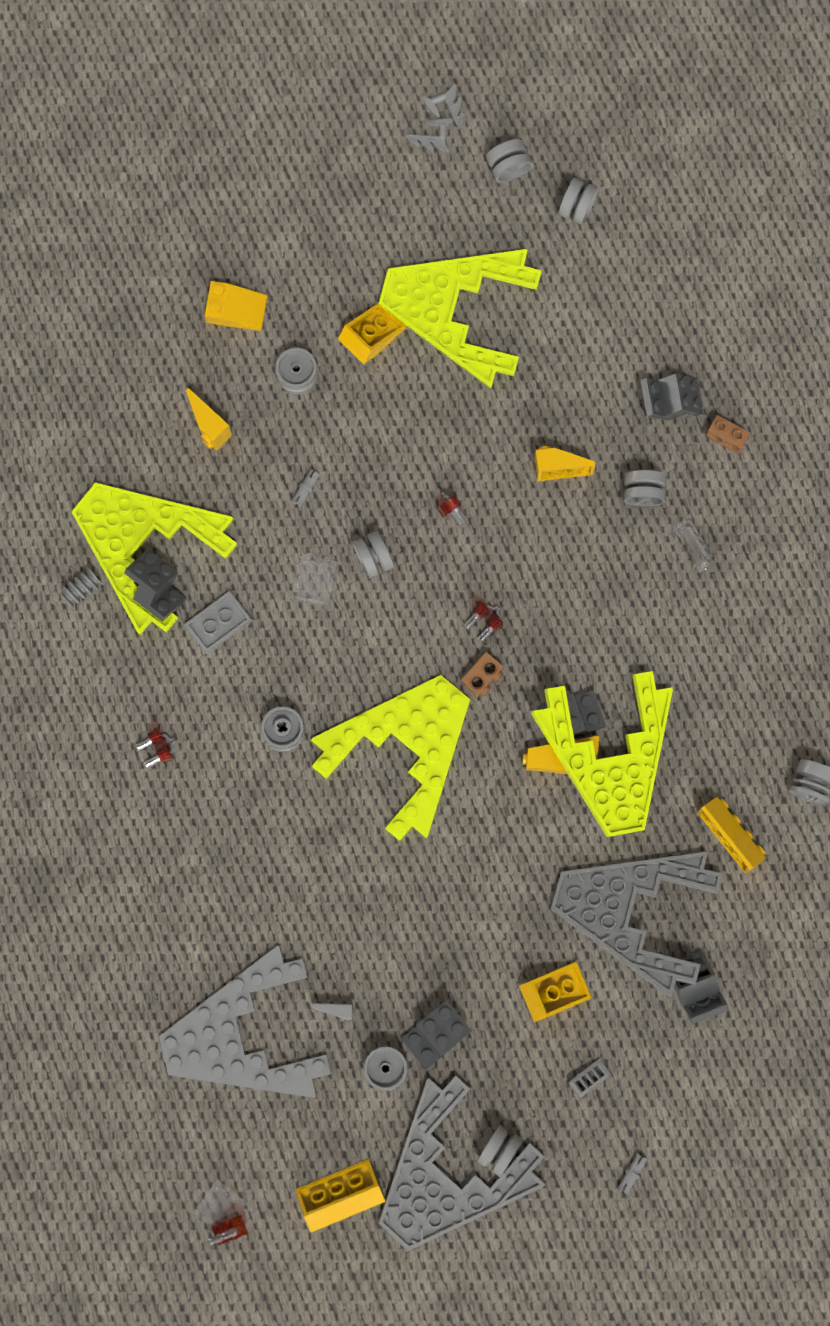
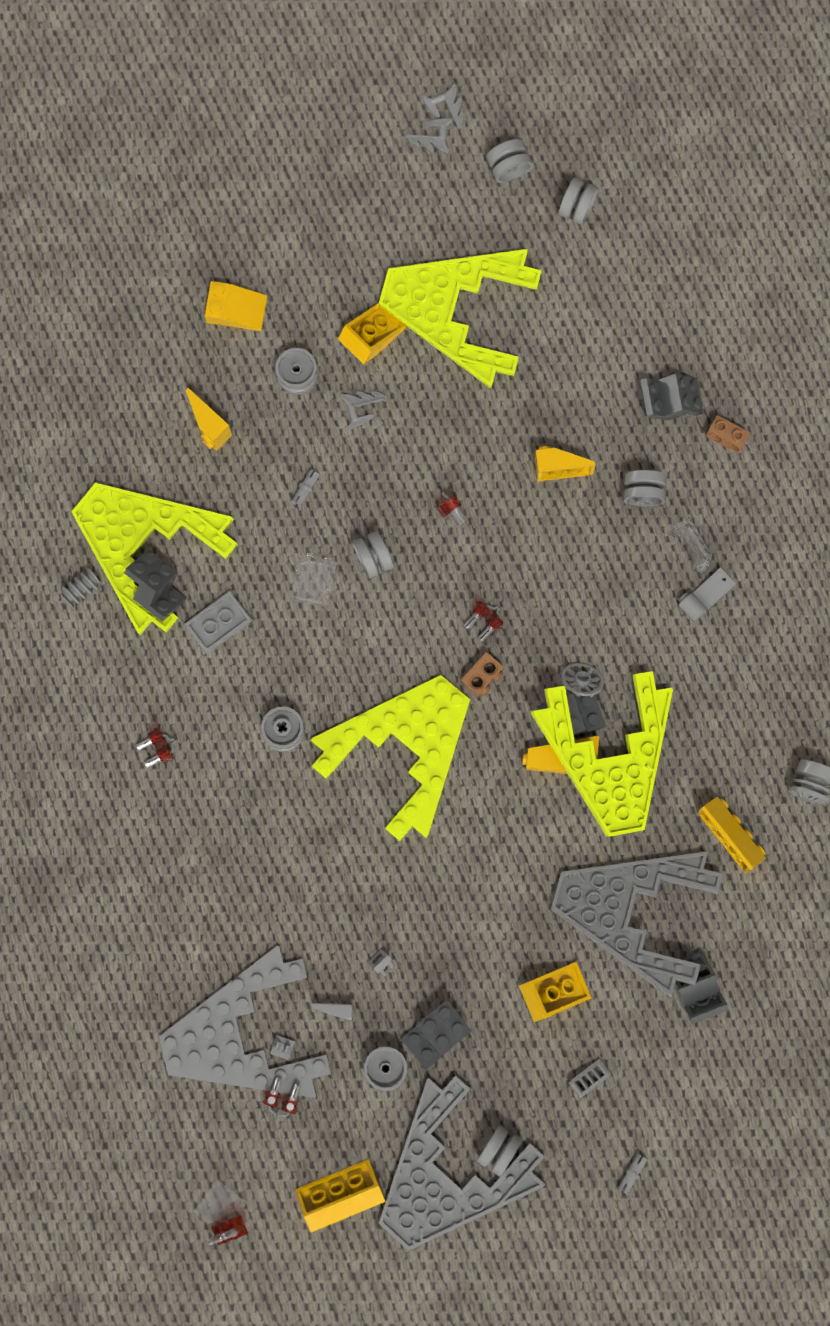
(273, 1097): none -> piece
(282, 1047): none -> light grey tile
(353, 402): none -> light grey piece
(380, 961): none -> light grey tile
(582, 679): none -> light grey wheel
(706, 595): none -> light grey door

